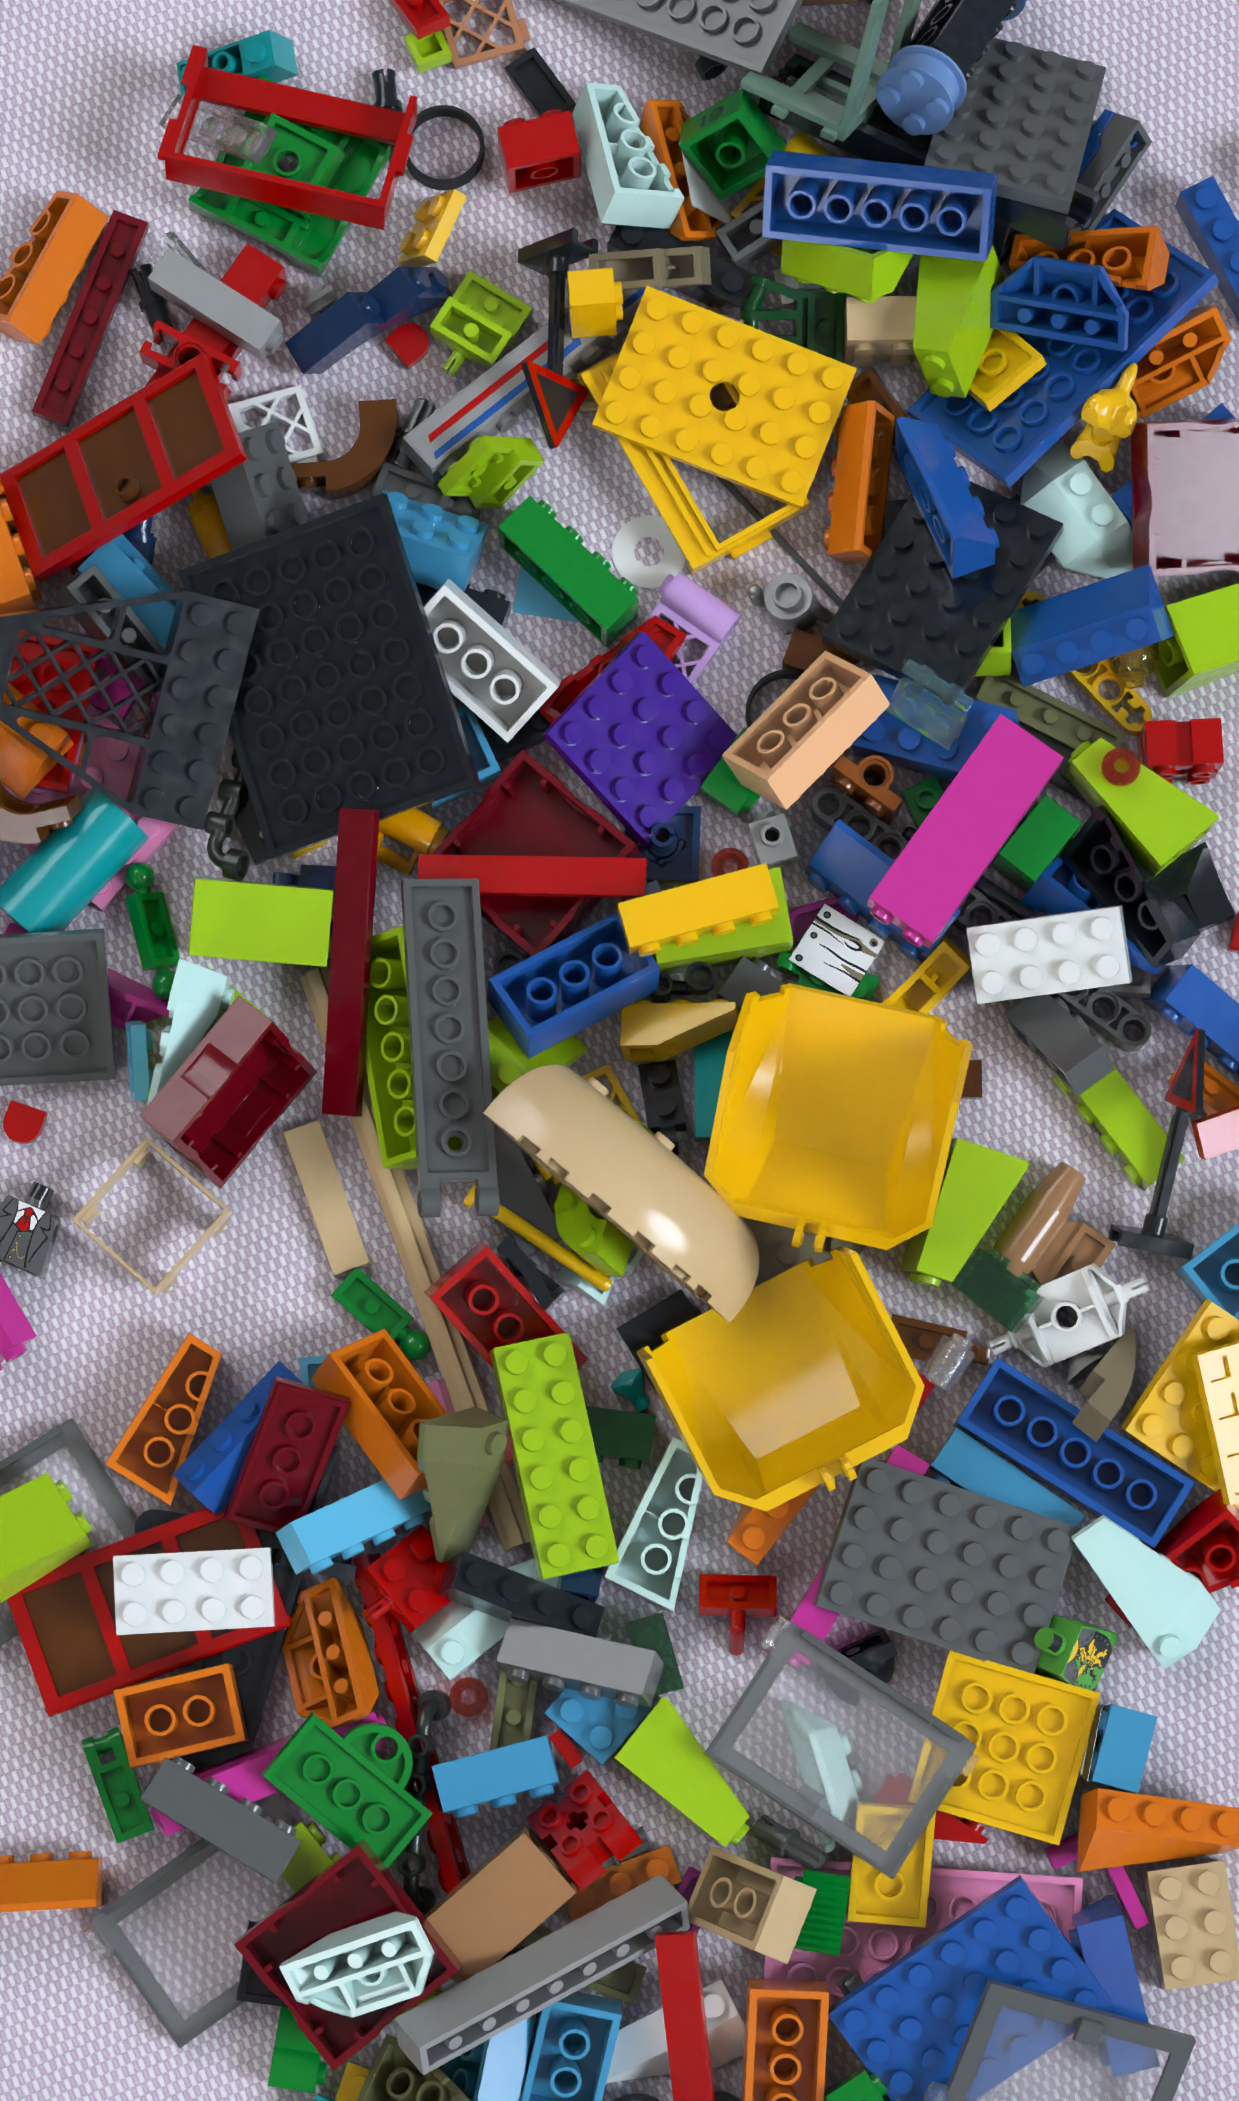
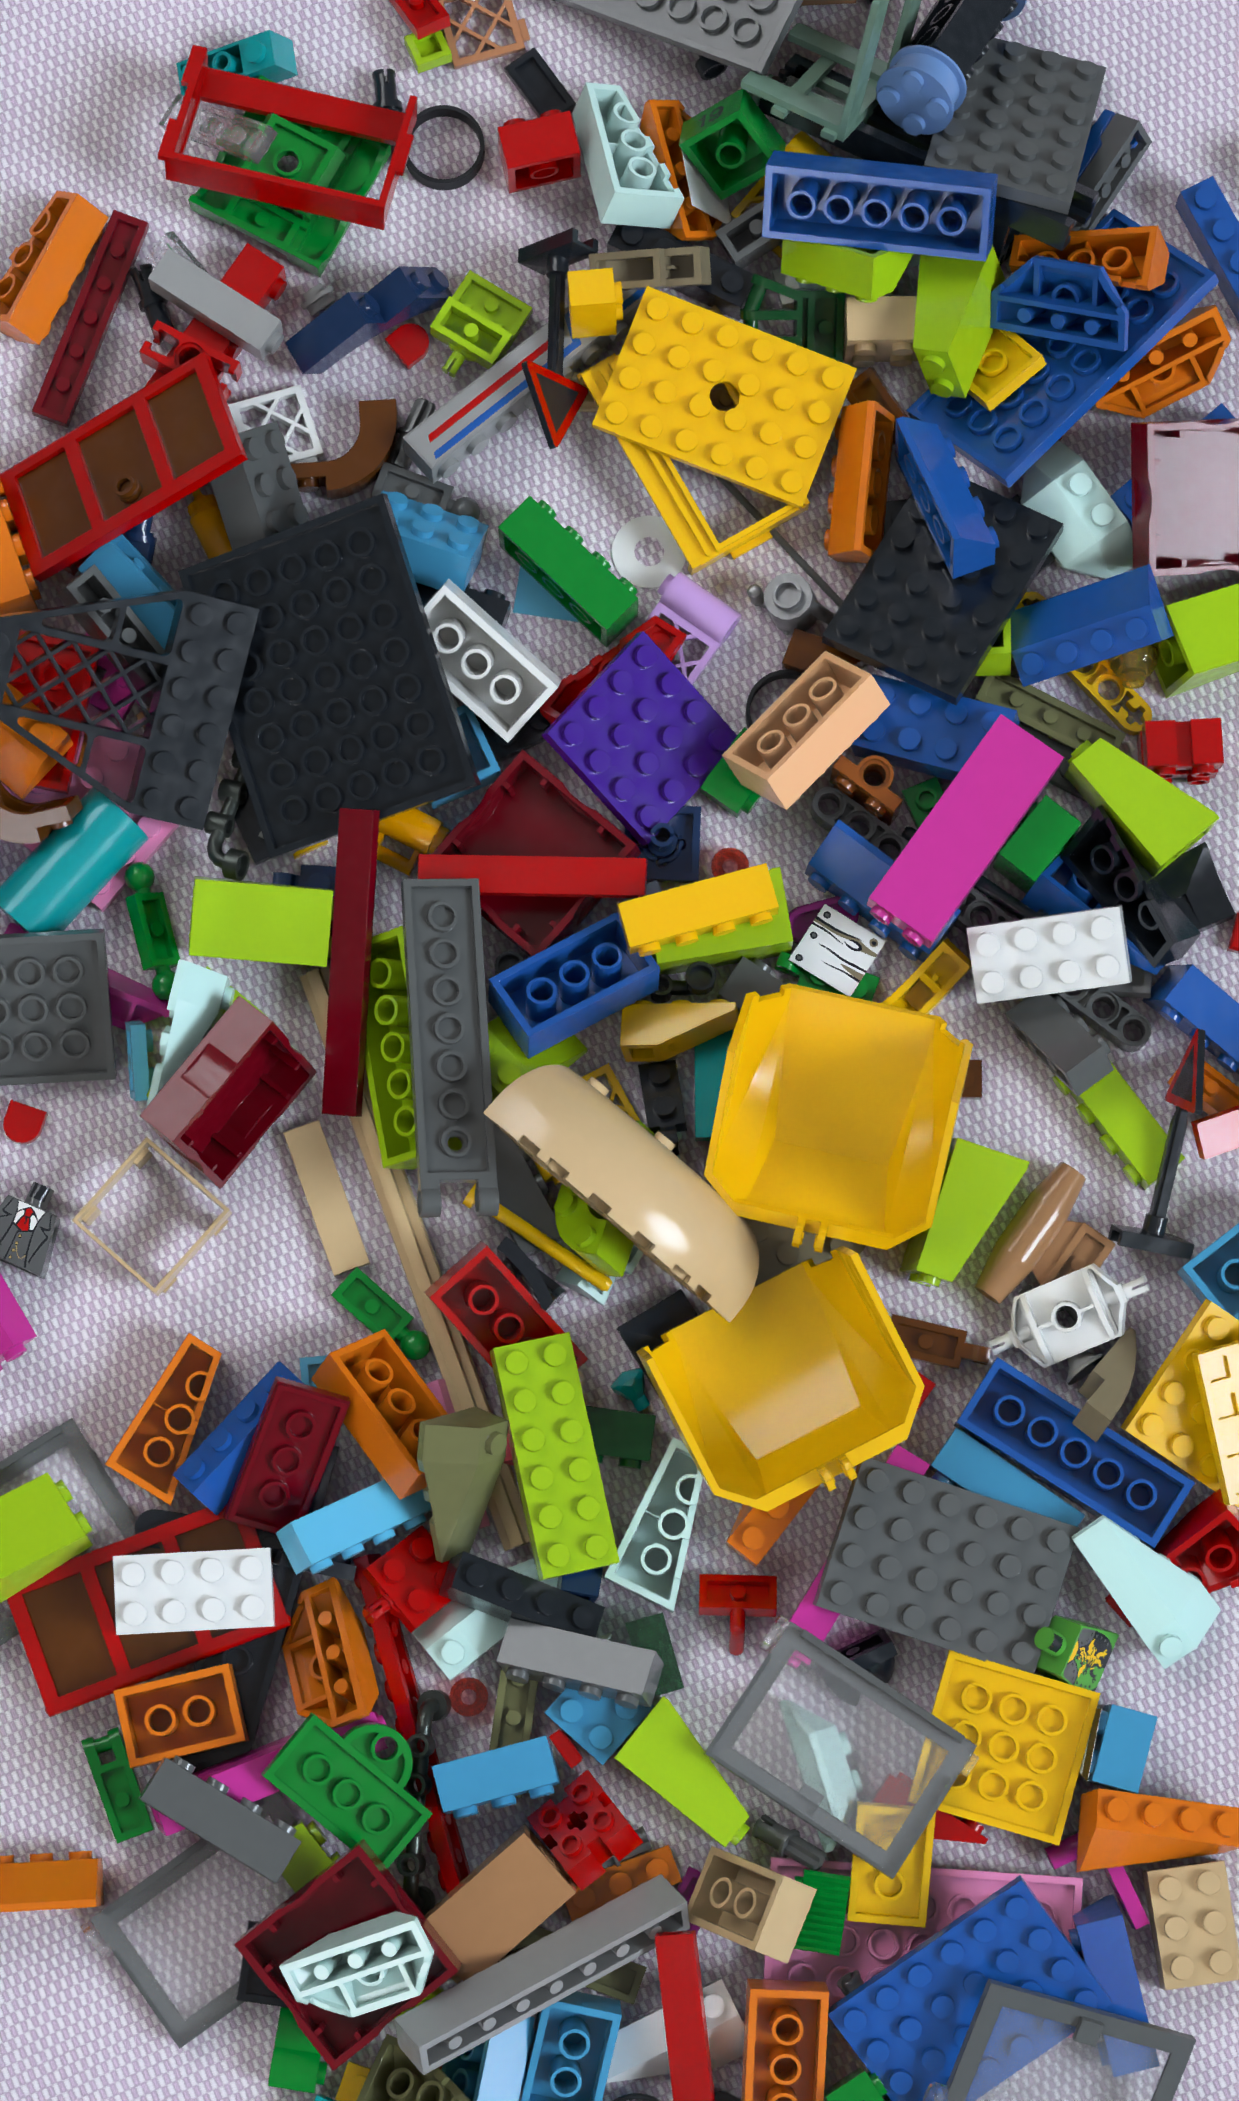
(433, 226): yellow plate -> none
(492, 470): lime plate -> none
(773, 853): light grey brick -> none
(927, 712): clear light blue plate -> none
(949, 1361): clear brick -> none
(998, 1289): clear green brick -> none
(1109, 417): yellow animal -> none
(1115, 777): clear red plate -> none

